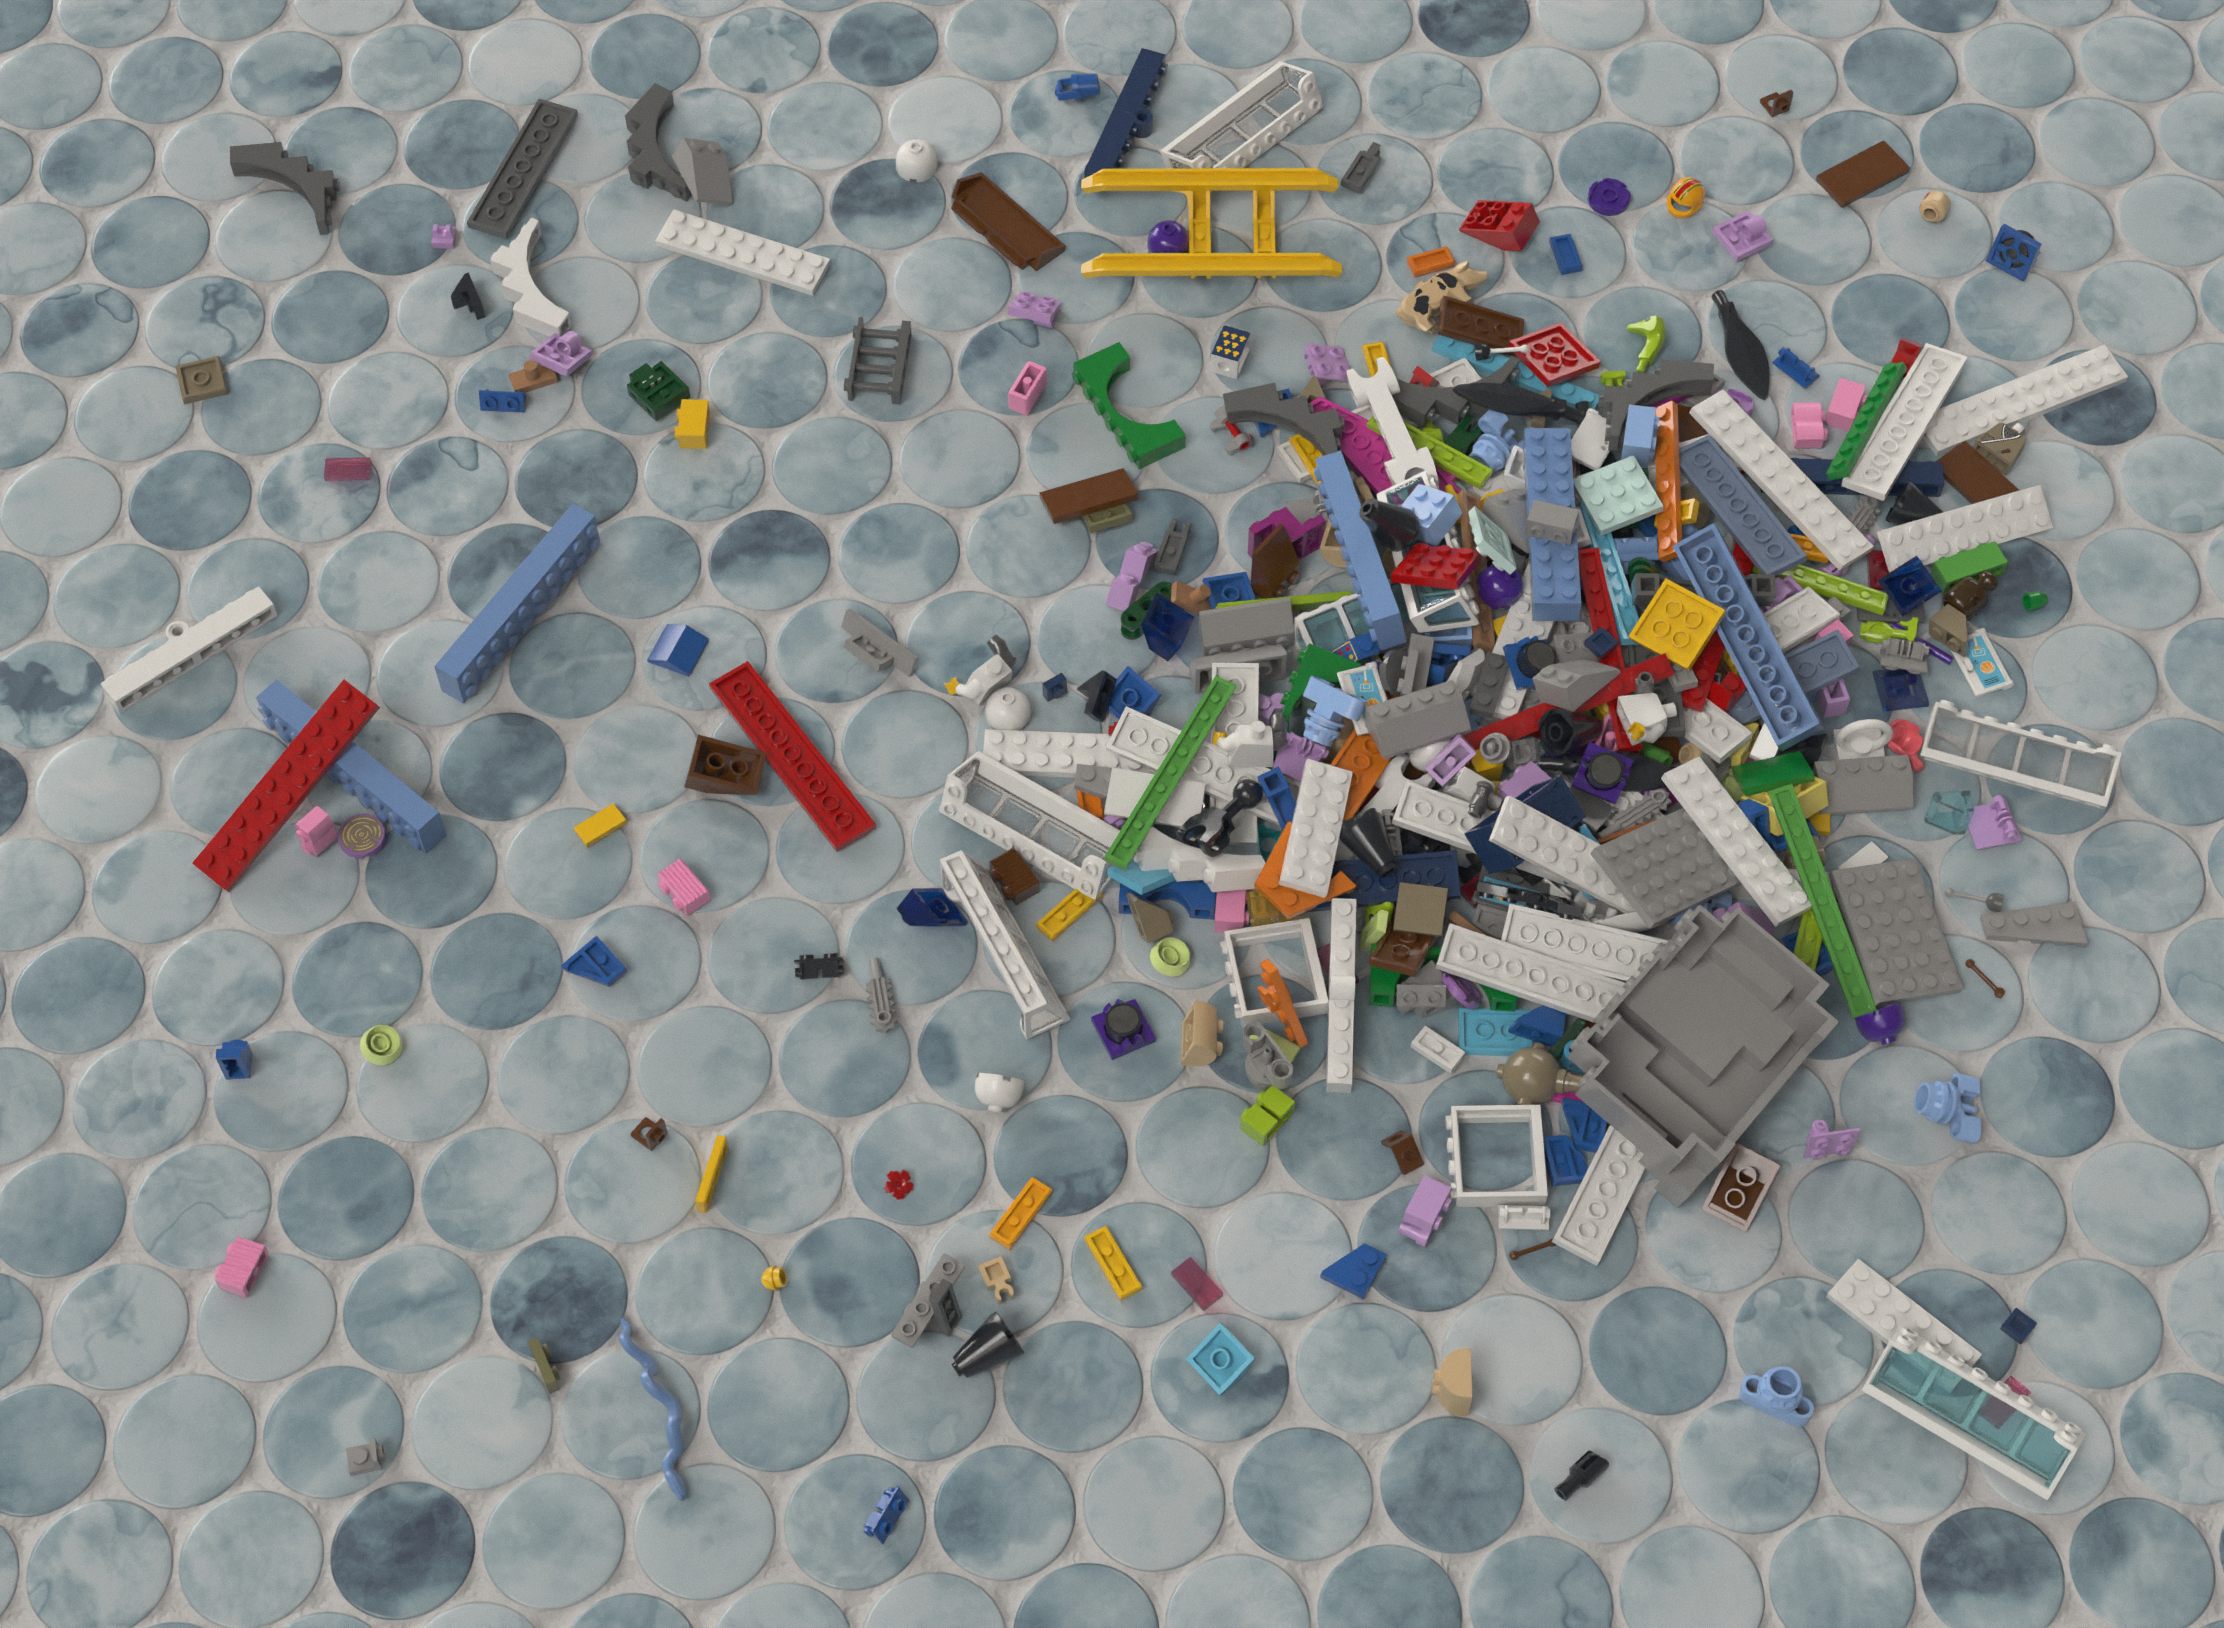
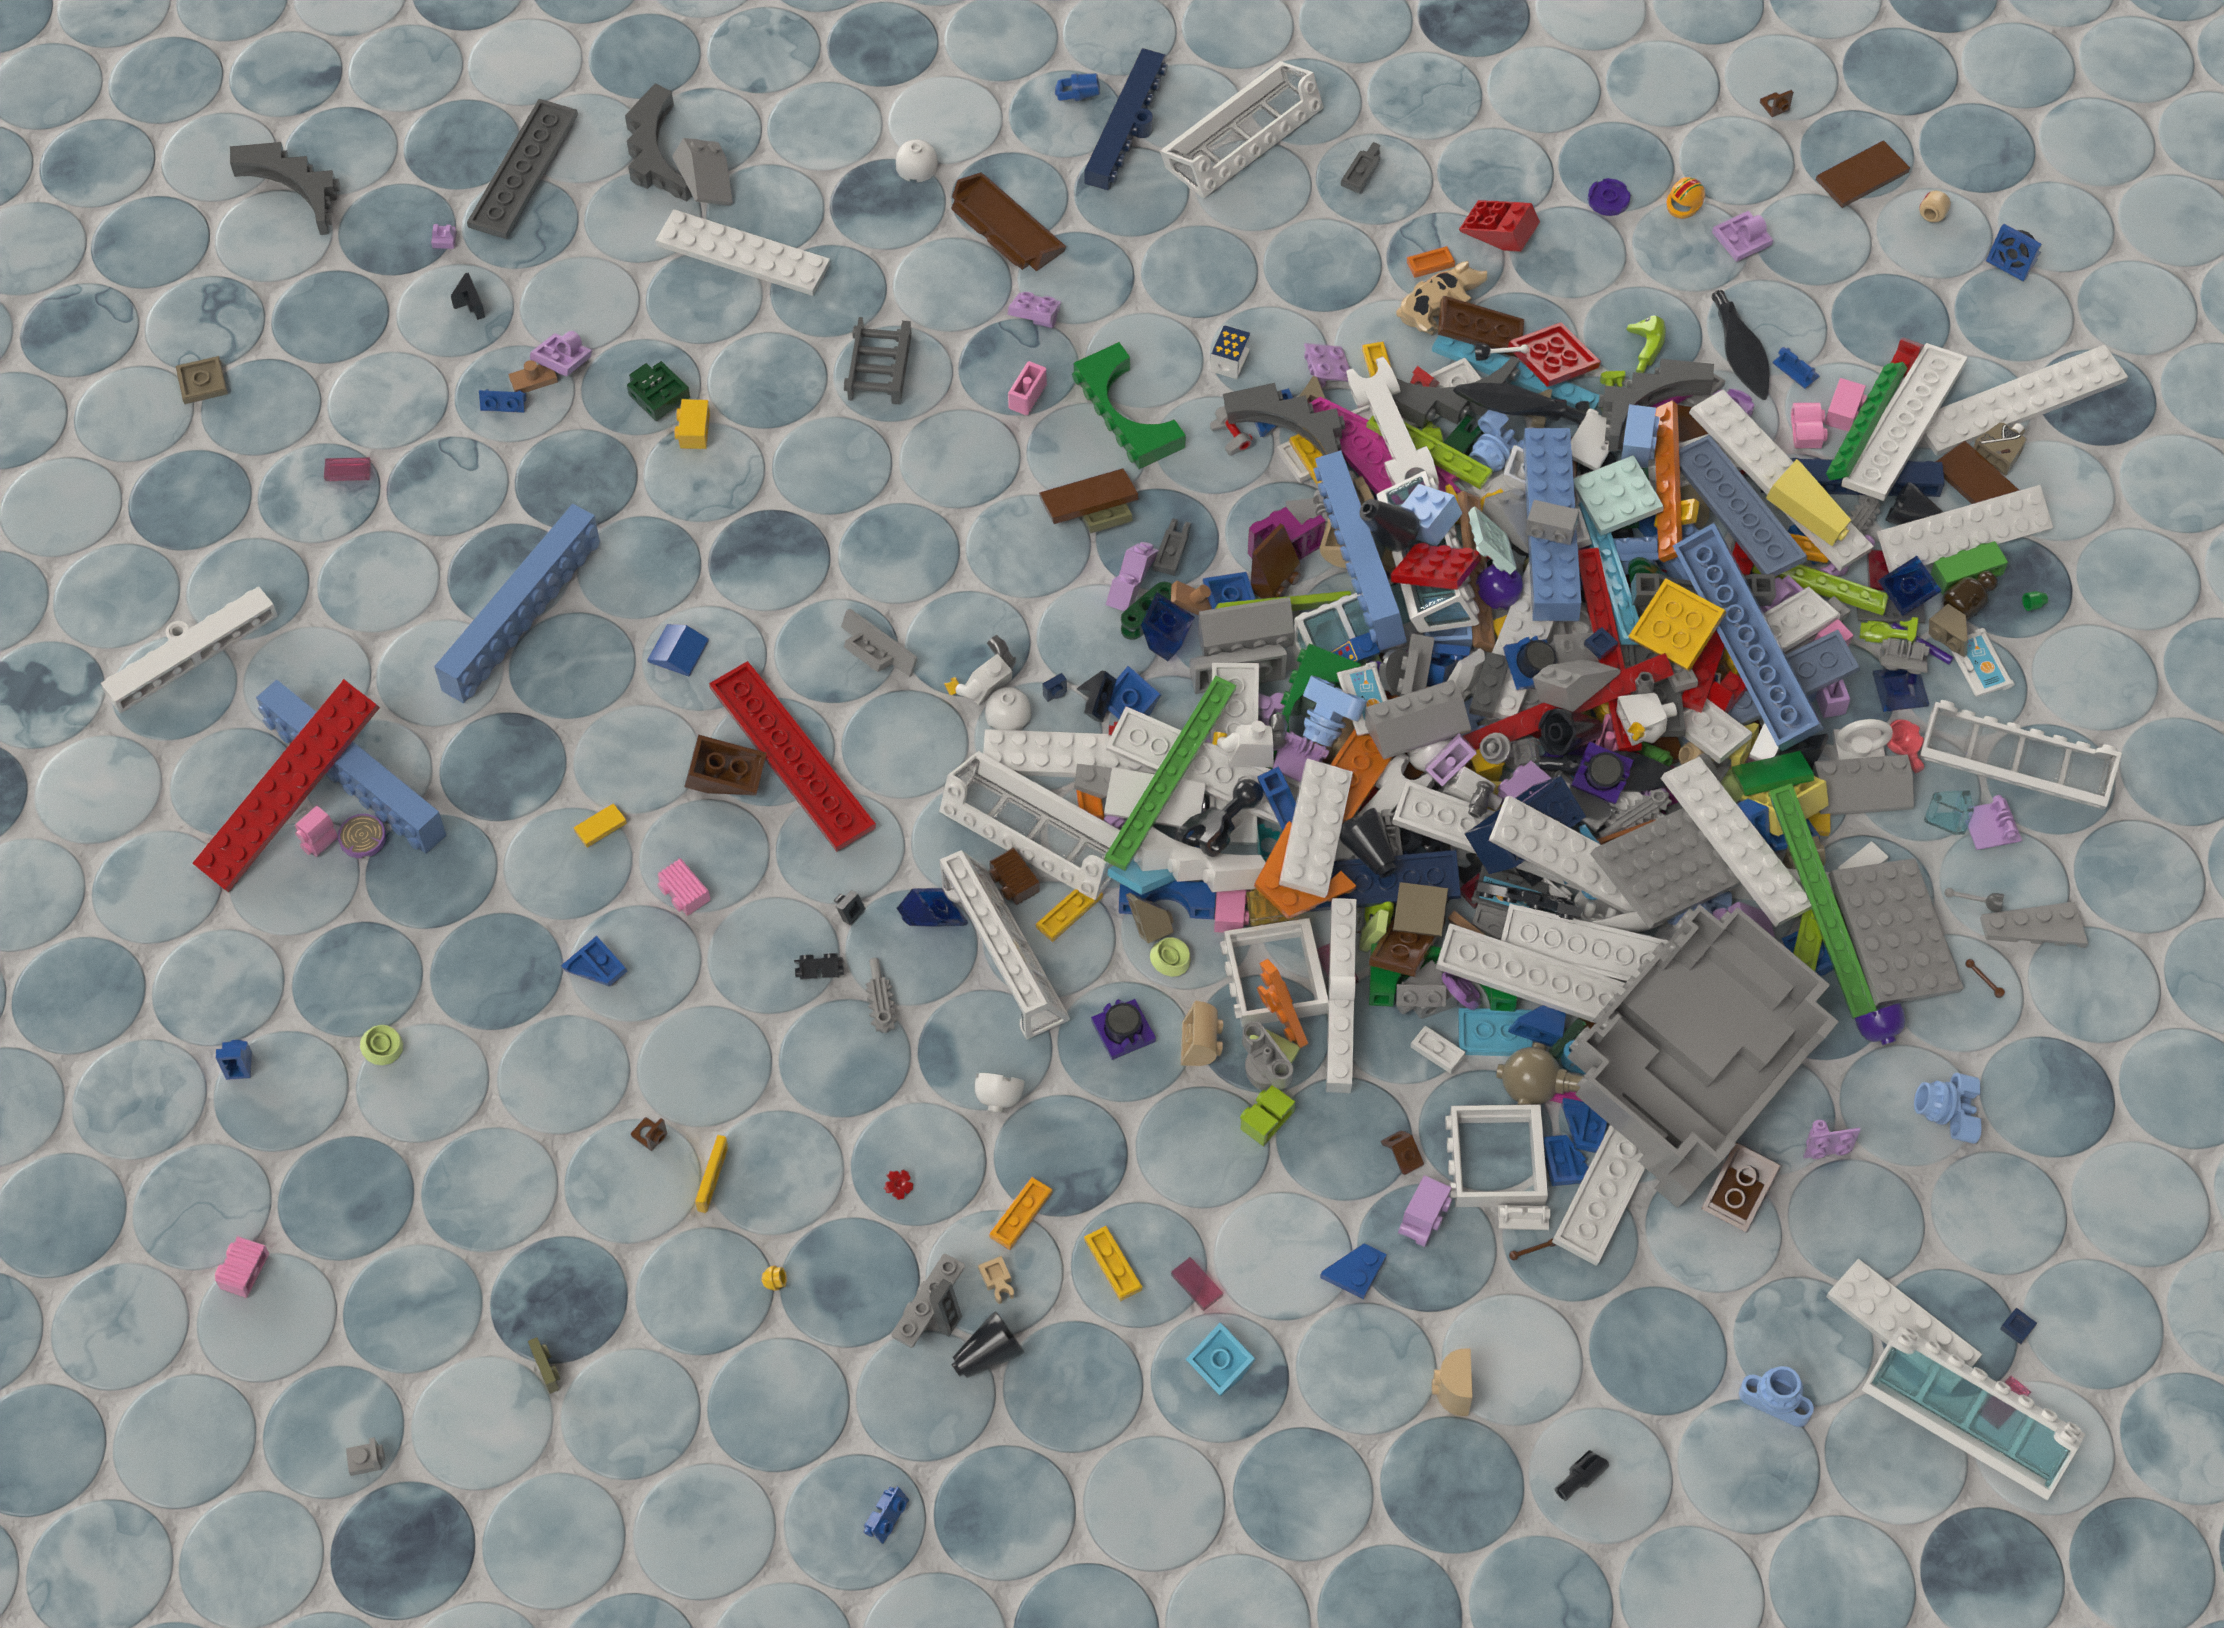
(530, 305): white arch -> none
(668, 1400): medium blue animal -> none
(849, 906): none -> black tile
(1168, 238): dark purple cylinder -> none
(1196, 185): yellow piece -> none
(1565, 254): blue tile -> none
(1809, 504): none -> light yellow slope

